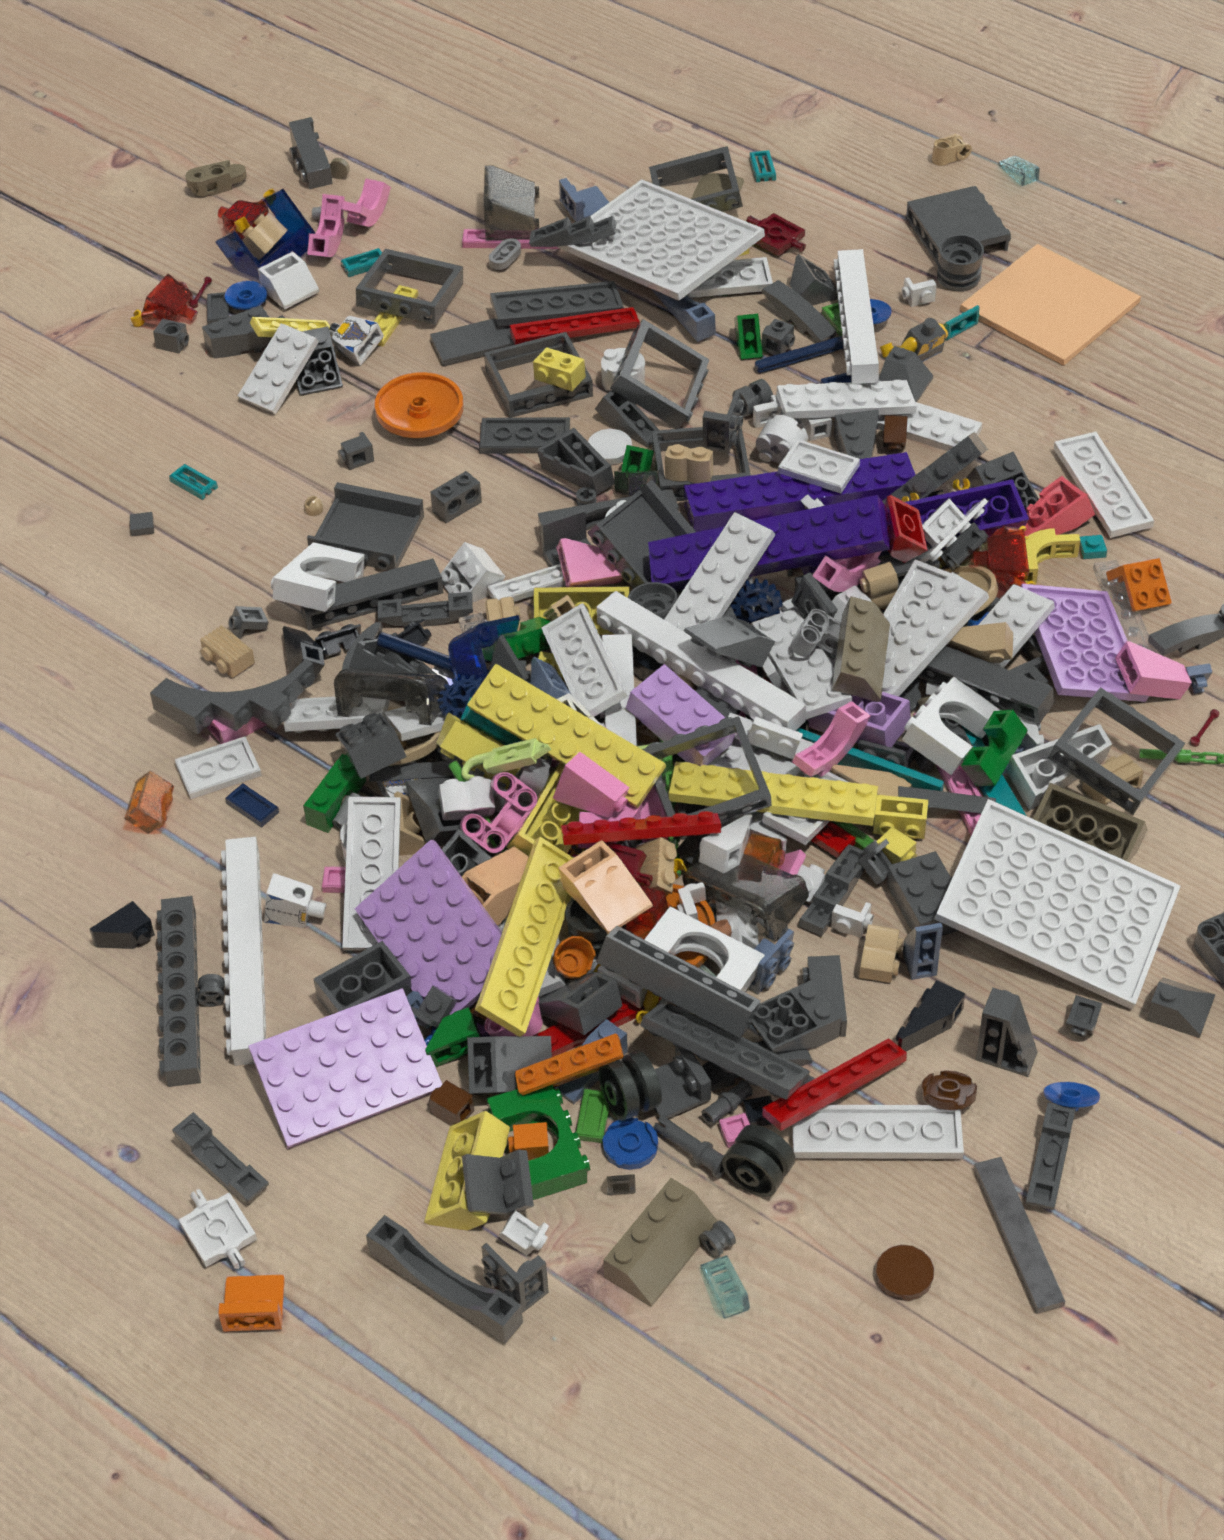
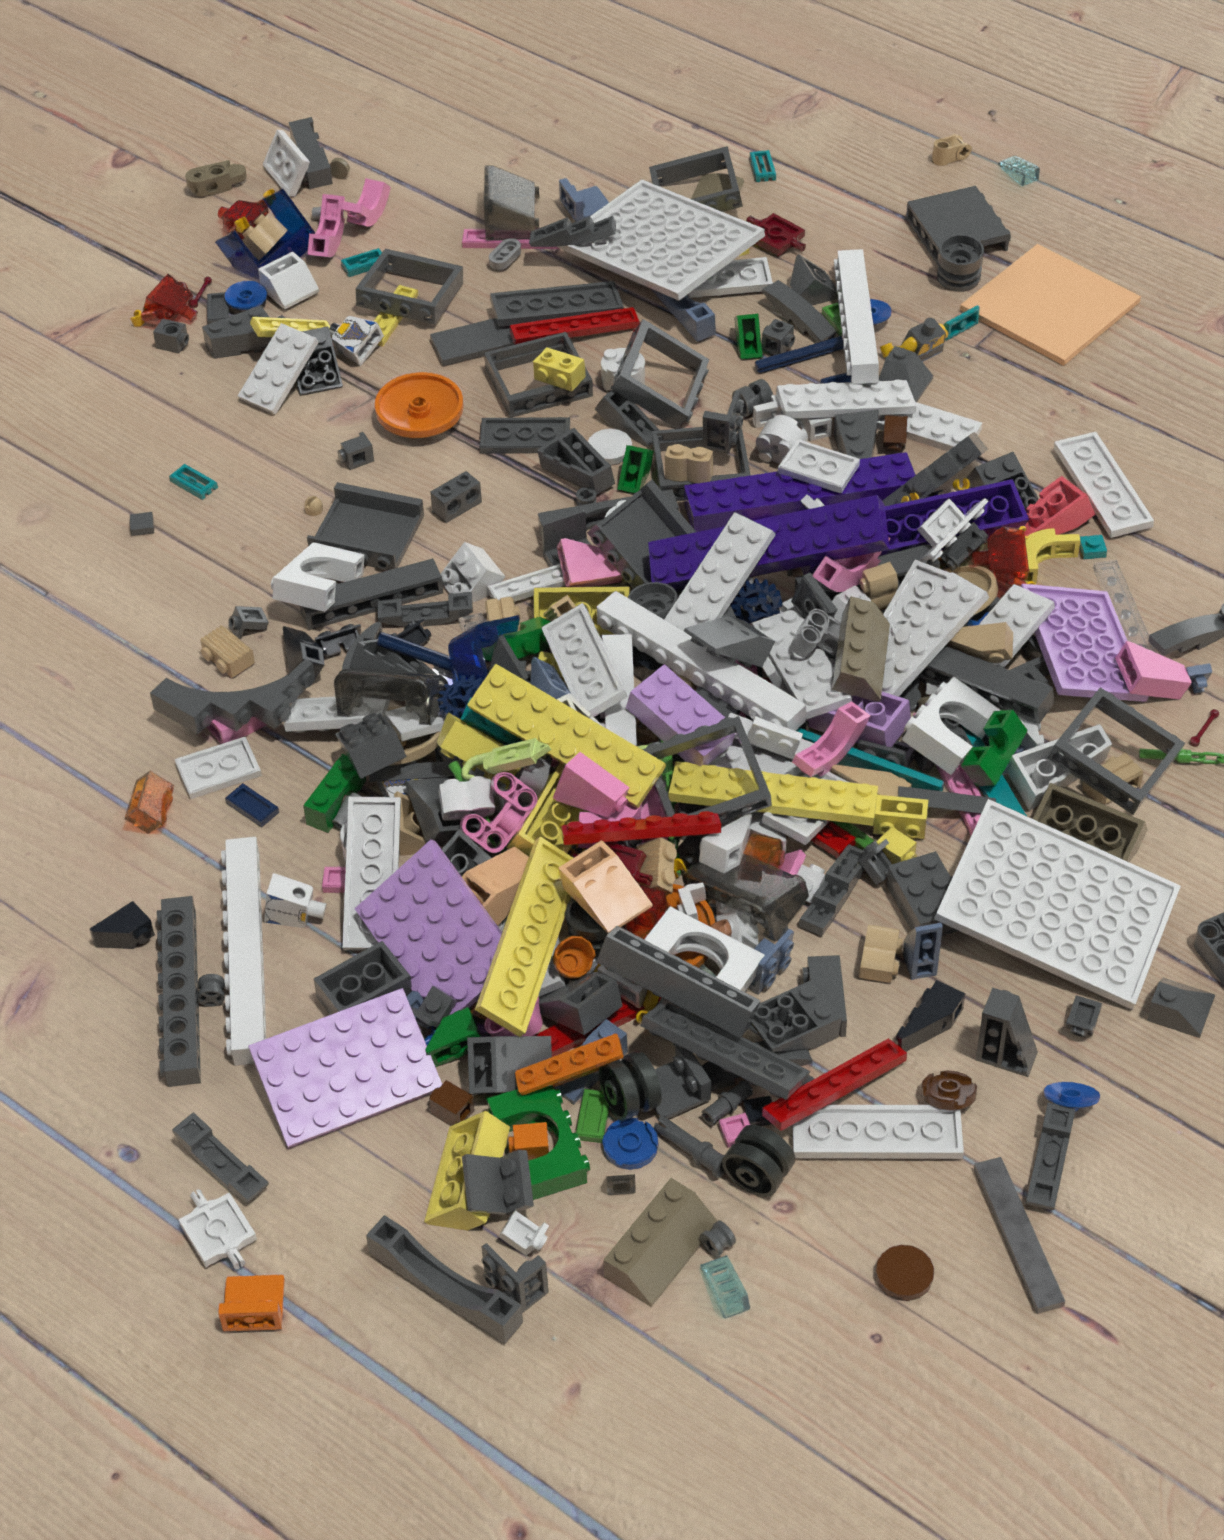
(286, 163): none -> white plate
(630, 482): clear smoke slope -> none
(851, 921): white bracket -> none
(904, 530): red slope -> none
(919, 293): white bracket -> none
(1144, 584): orange bracket -> none

